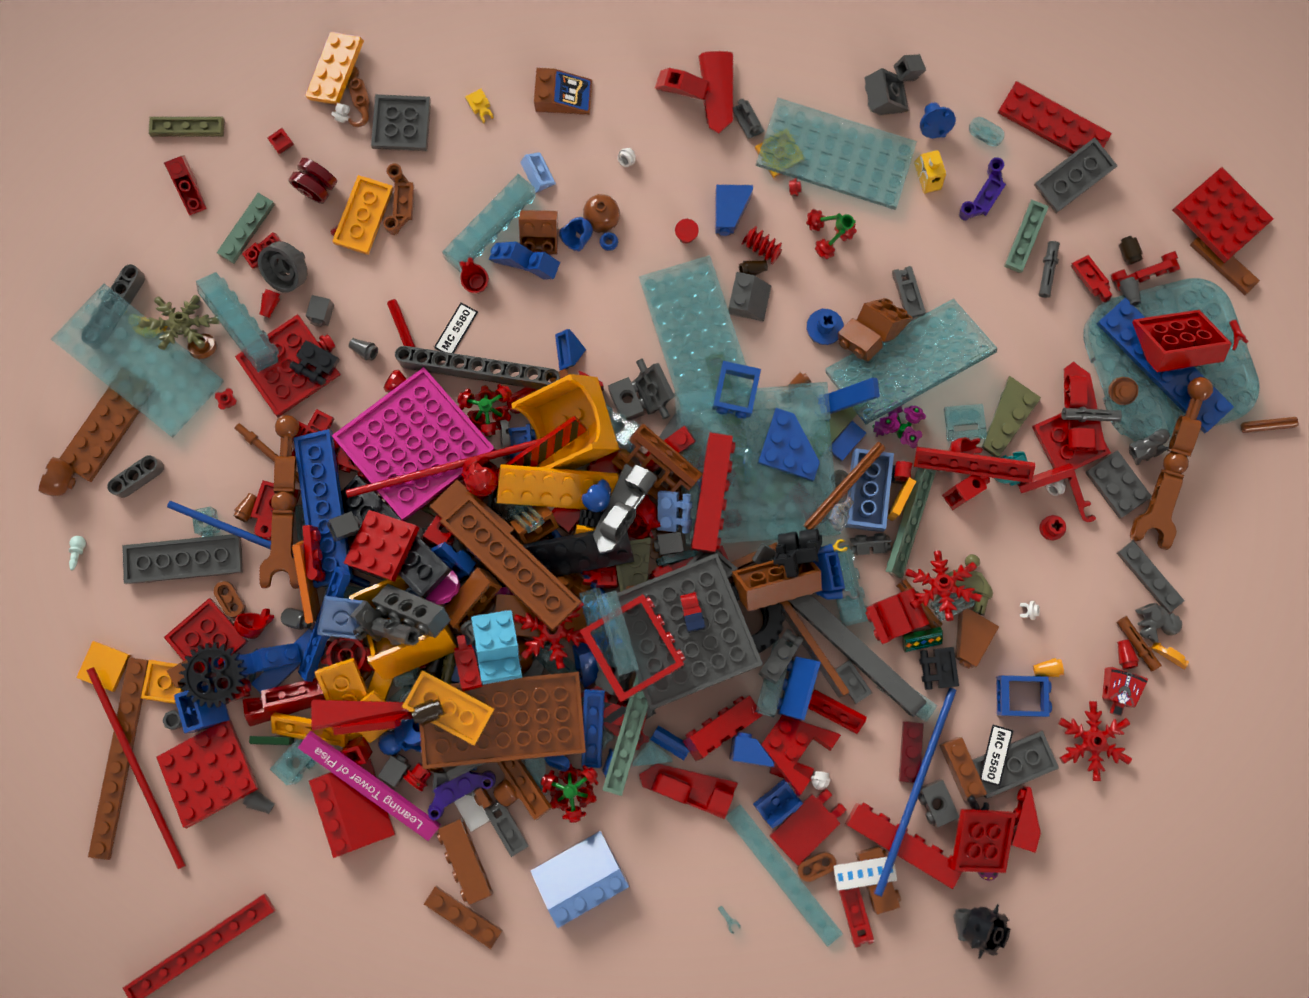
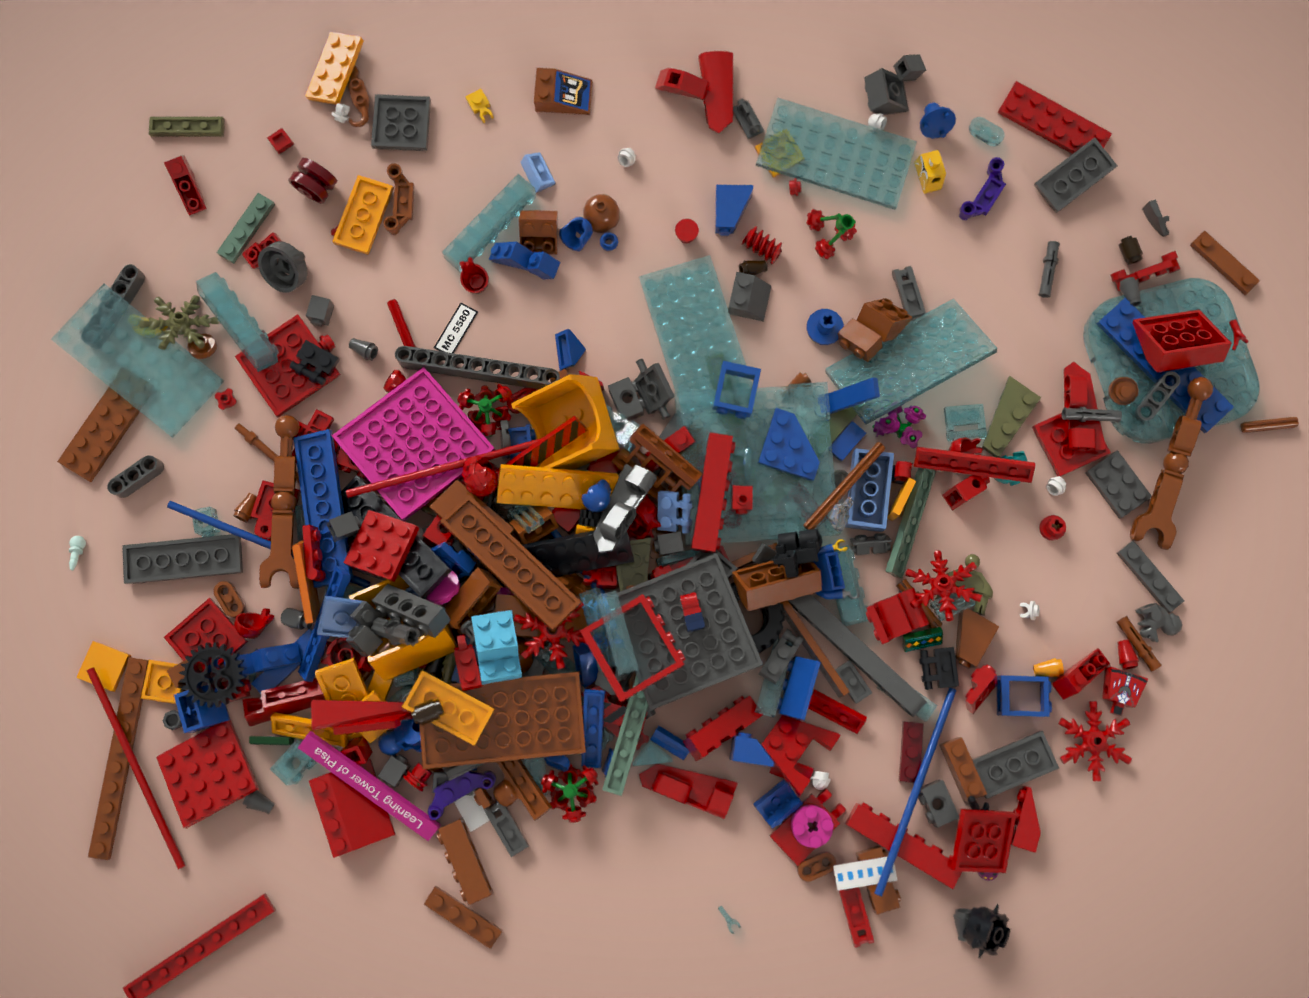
(57, 478): dark orange cylinder -> none
(268, 302): red cone -> none
(363, 640): none -> dark grey brick
(579, 879): slope -> none
(741, 499): none -> red brick
(783, 875): clear light blue plate -> none
(816, 837): none -> dark pink brick
(877, 121): none -> white plate
(983, 683): none -> red plate
(996, 755): sticker -> none
(1026, 236): sand green plate -> none
(1057, 474): red hinge -> none
(1080, 674): none -> red slope
(1092, 278): red hinge -> none
(1150, 446): dark grey animal -> none
(1155, 217): none -> dark grey slope
(1161, 387): none -> dark grey beam
(1171, 654): light orange tile -> none
(1223, 214): red plate -> none

